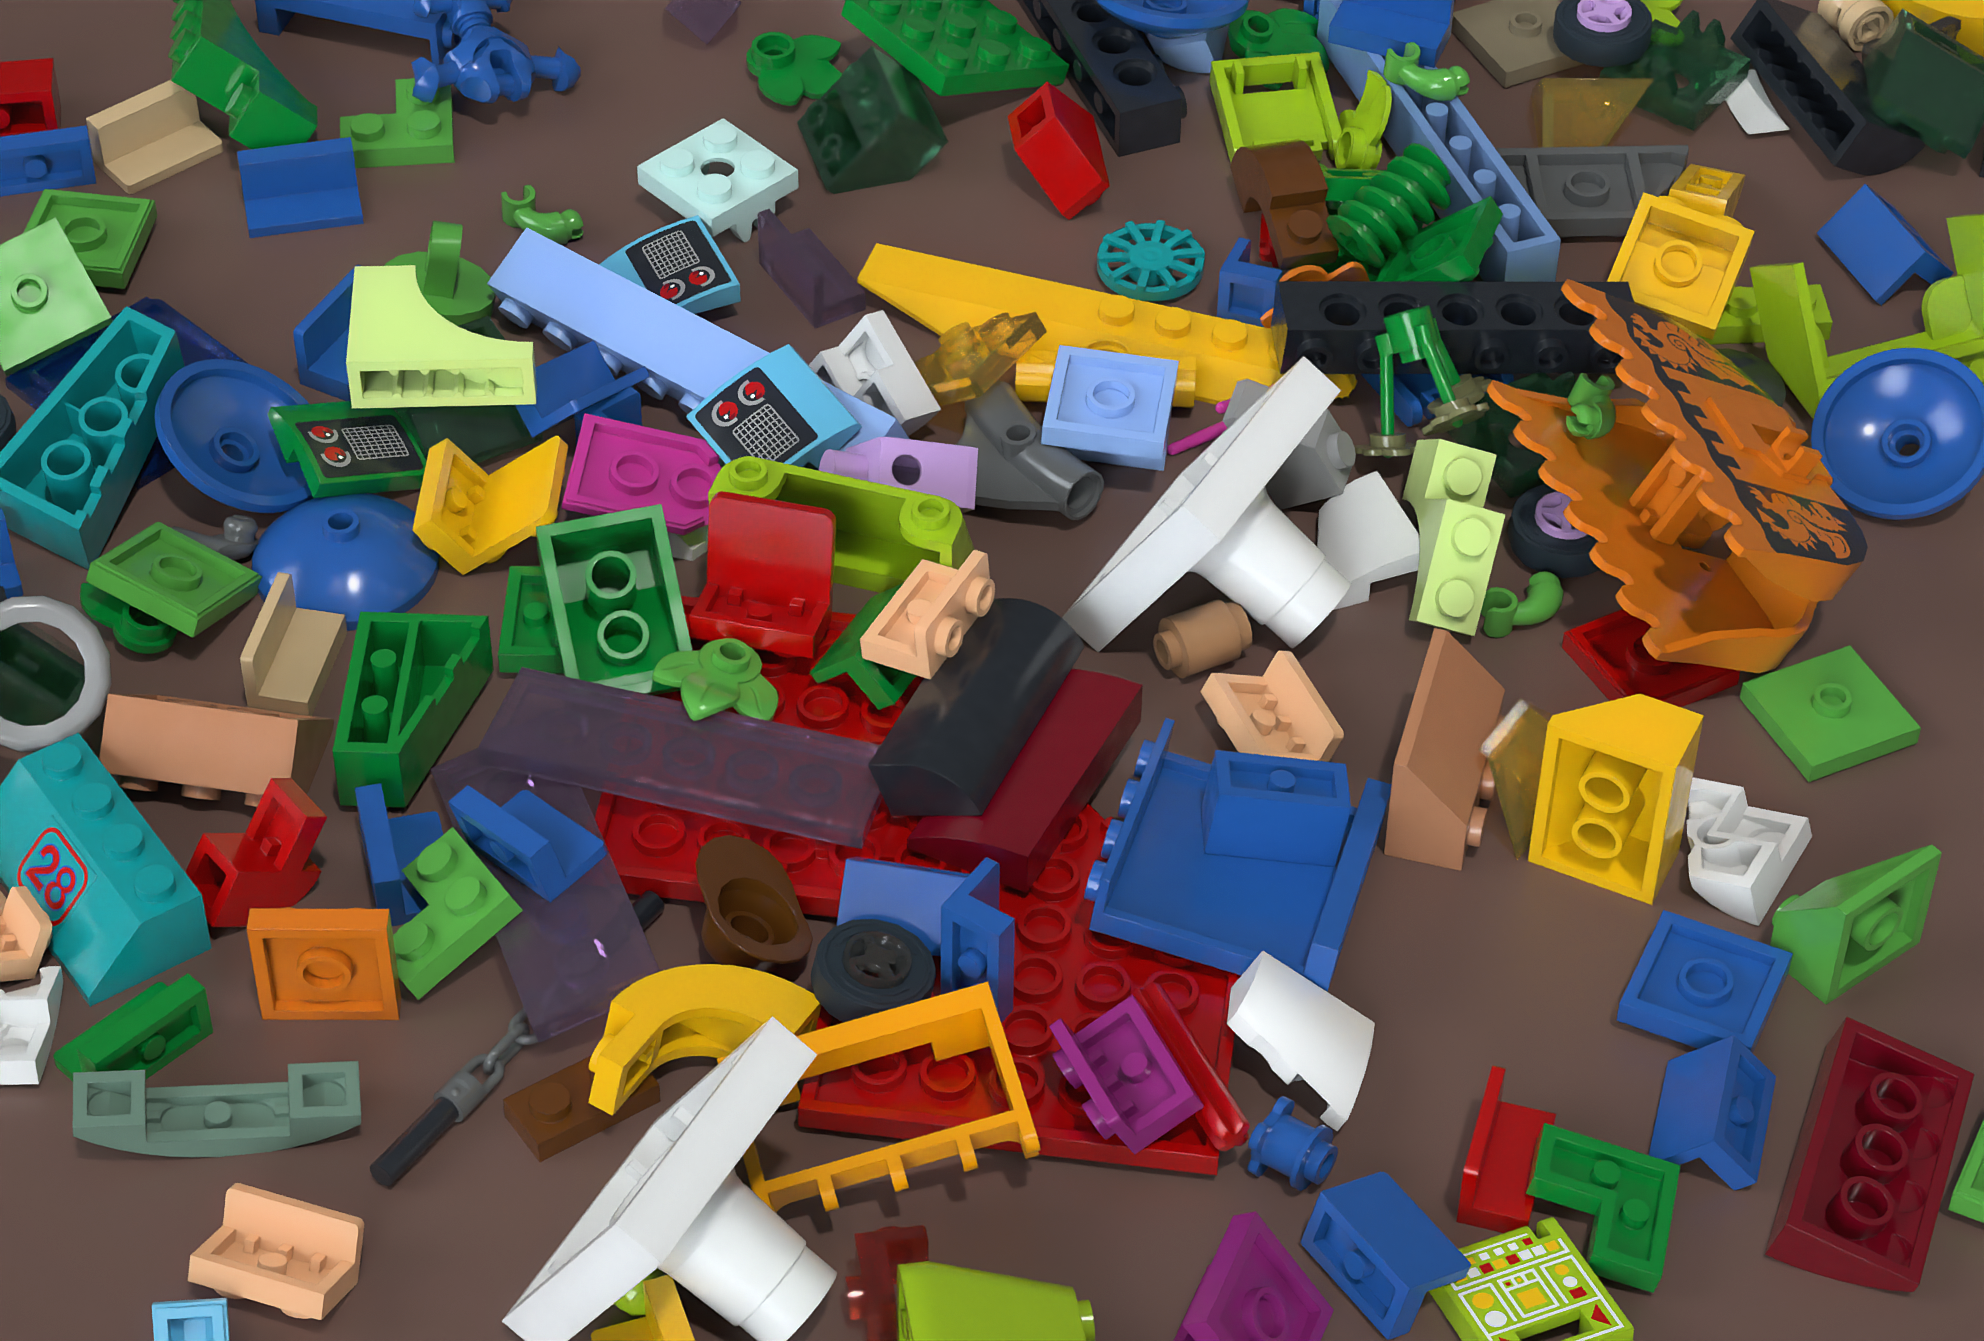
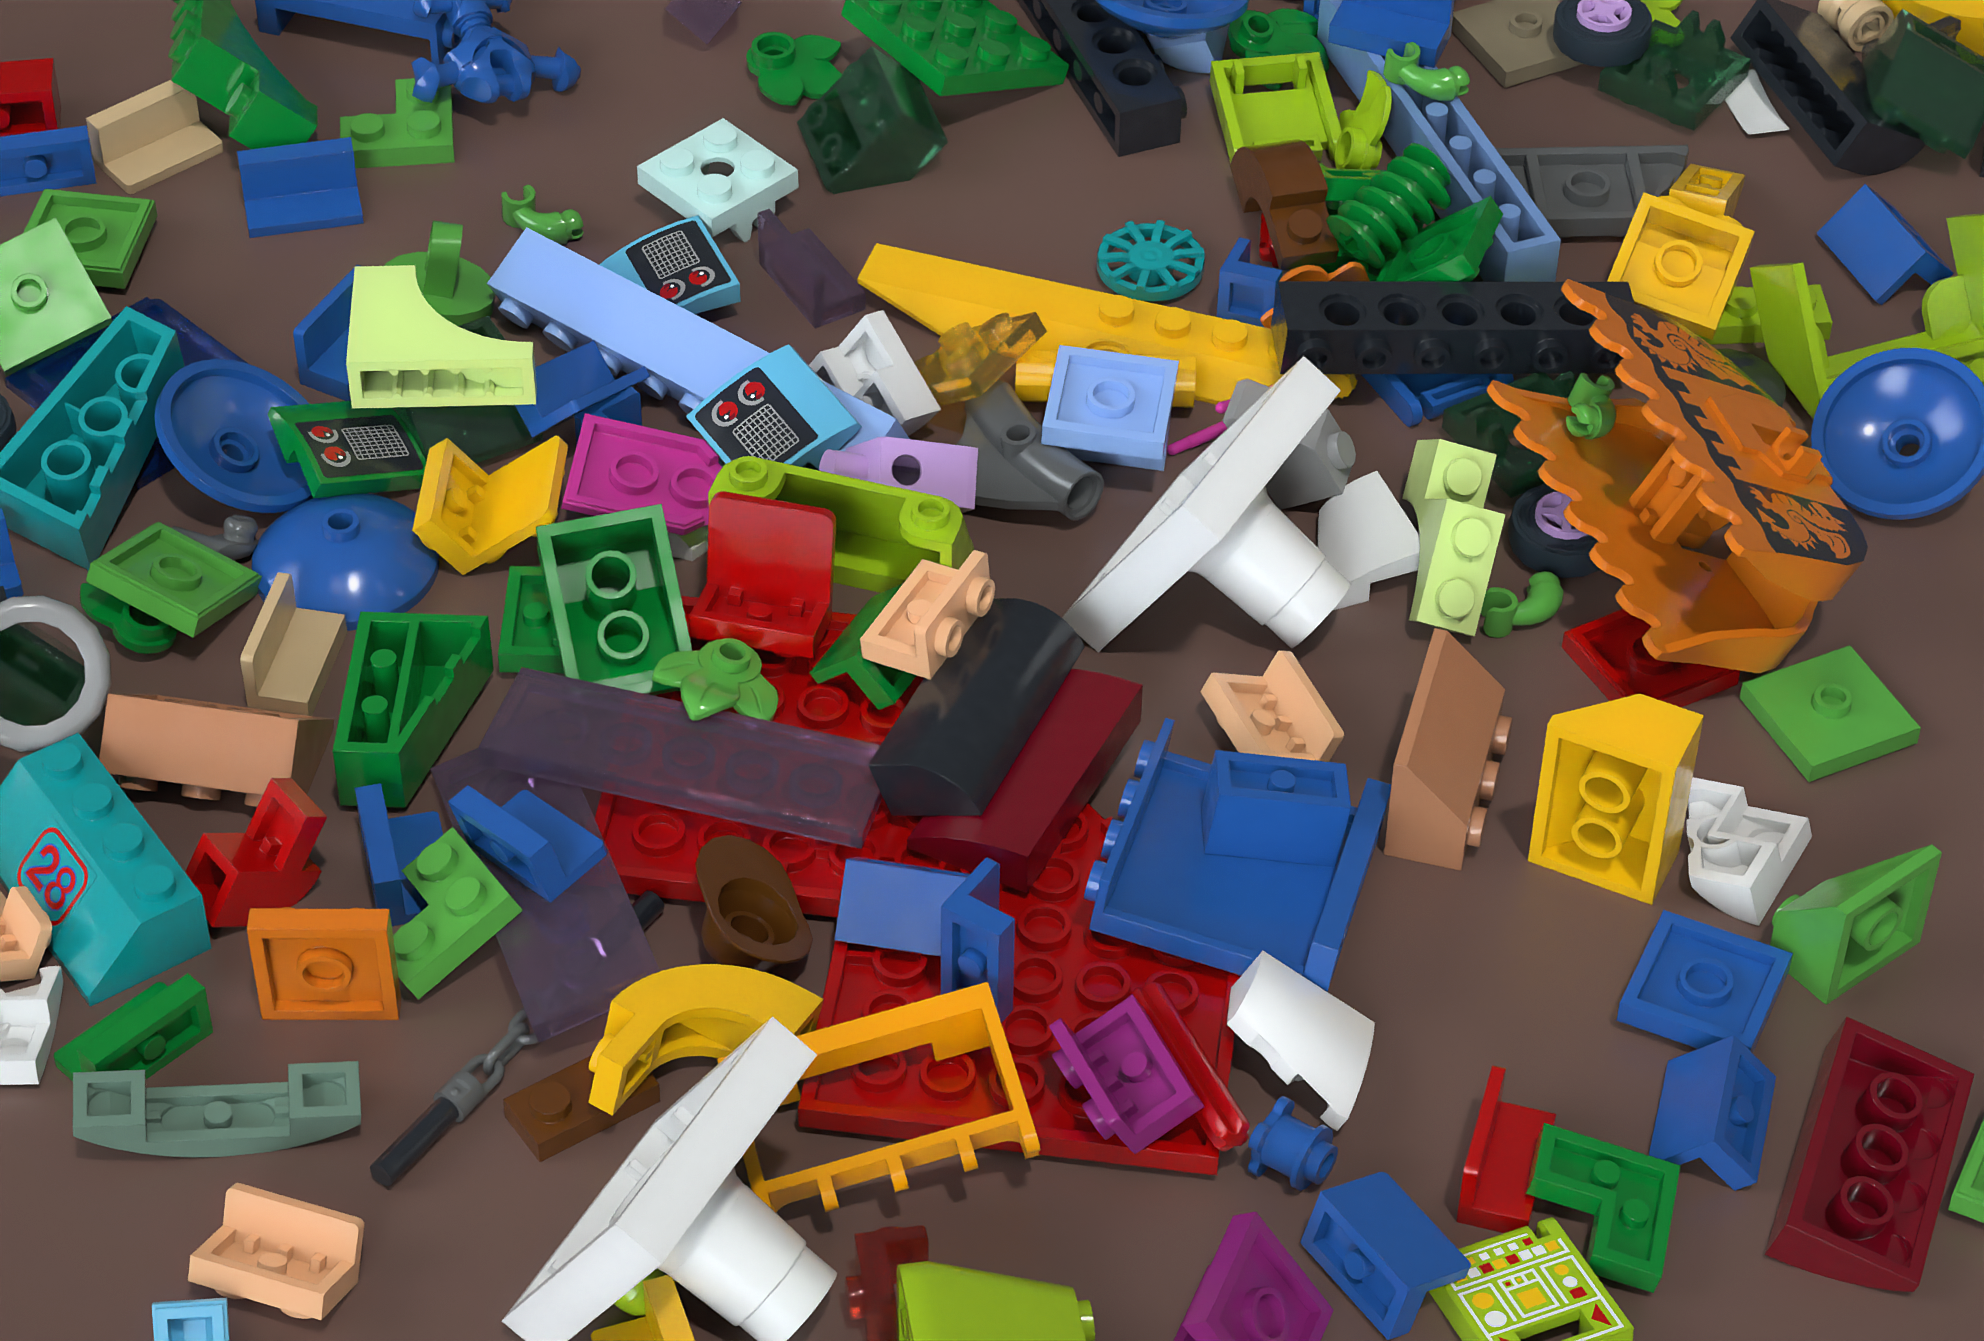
(870, 969): black wheel -> none
(1060, 149): red slope -> none
(1202, 637): medium nougat brick -> none
(1416, 337): green plant -> none
(1515, 763): clear yellow slope -> none
(1583, 109): clear yellow slope -> none

